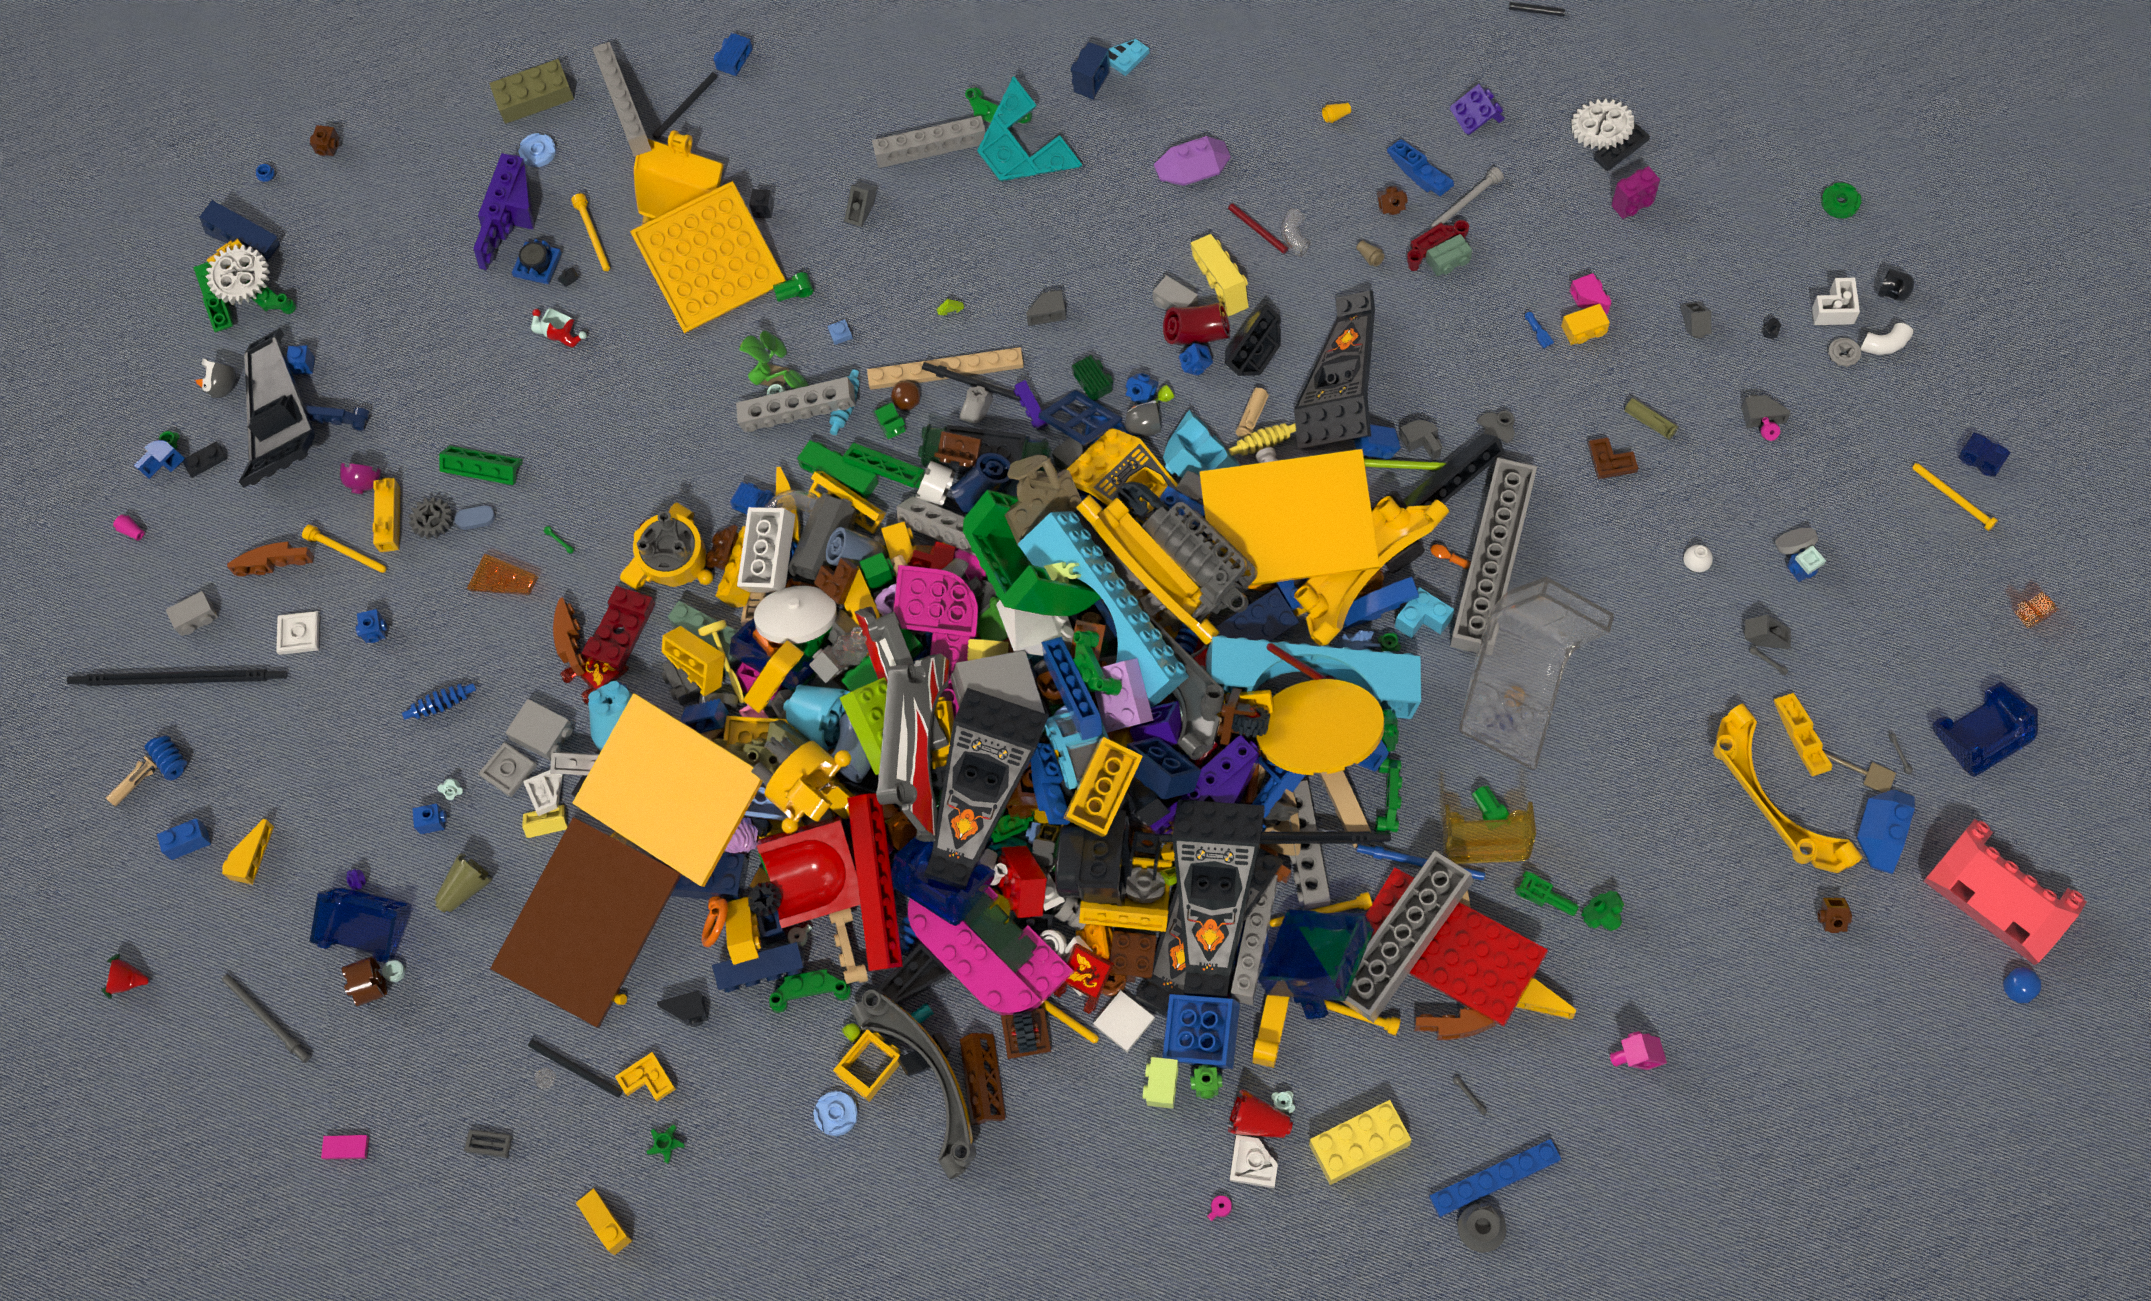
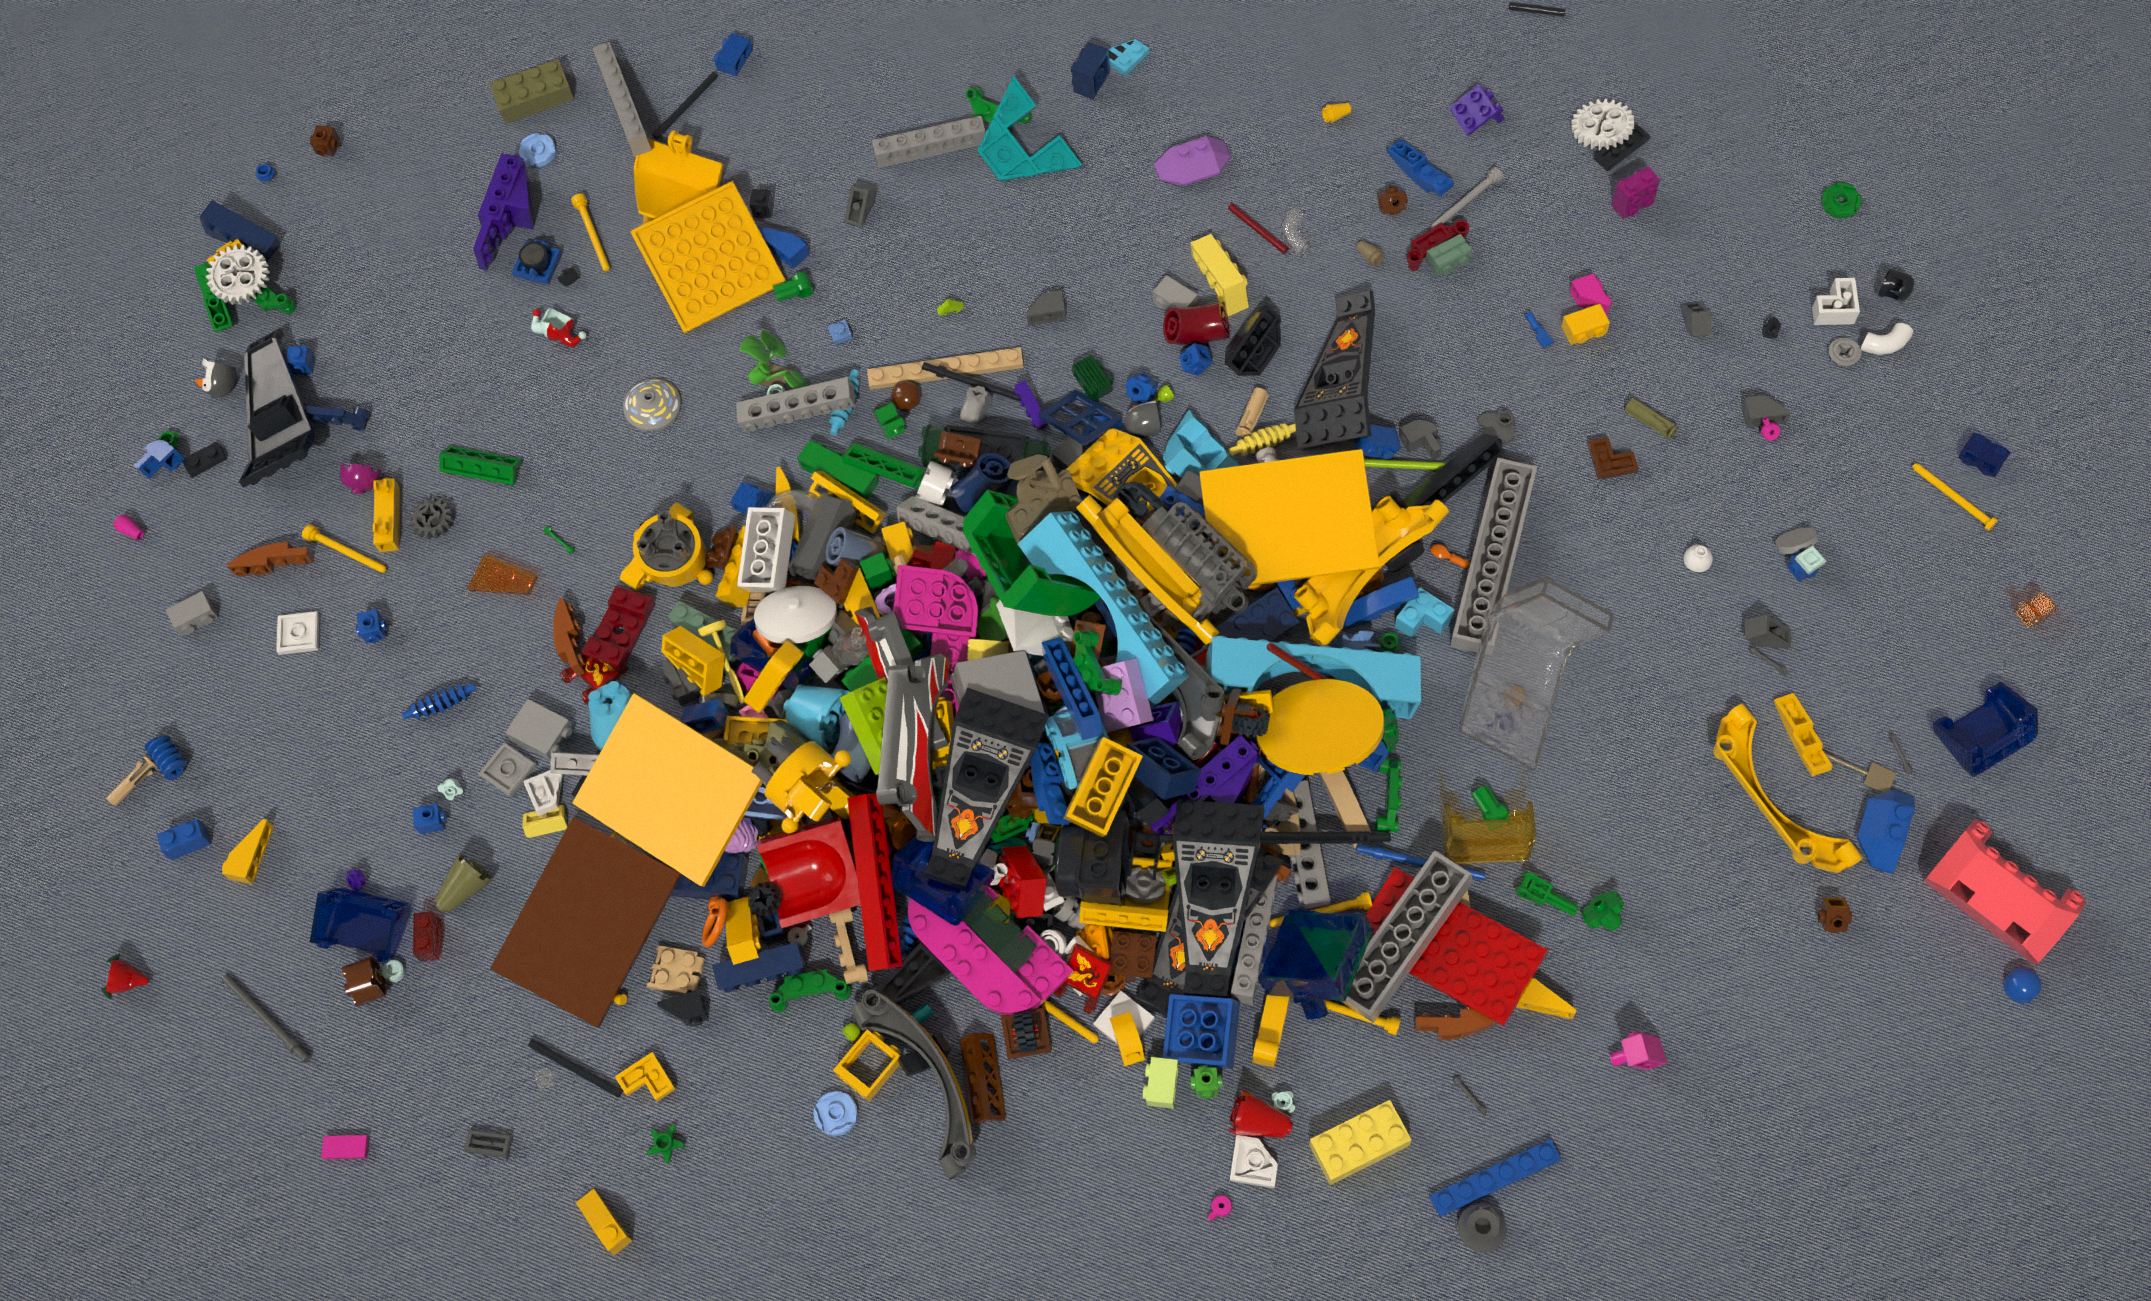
(176, 677): black axle -> none
(426, 936): none -> clear red brick
(474, 517): sand blue tile -> none
(655, 412): none -> light grey dish
(676, 970): none -> tan plate
(785, 246): none -> blue slope
(1061, 572): yellowish green plate -> none
(1127, 1038): none -> yellow brick

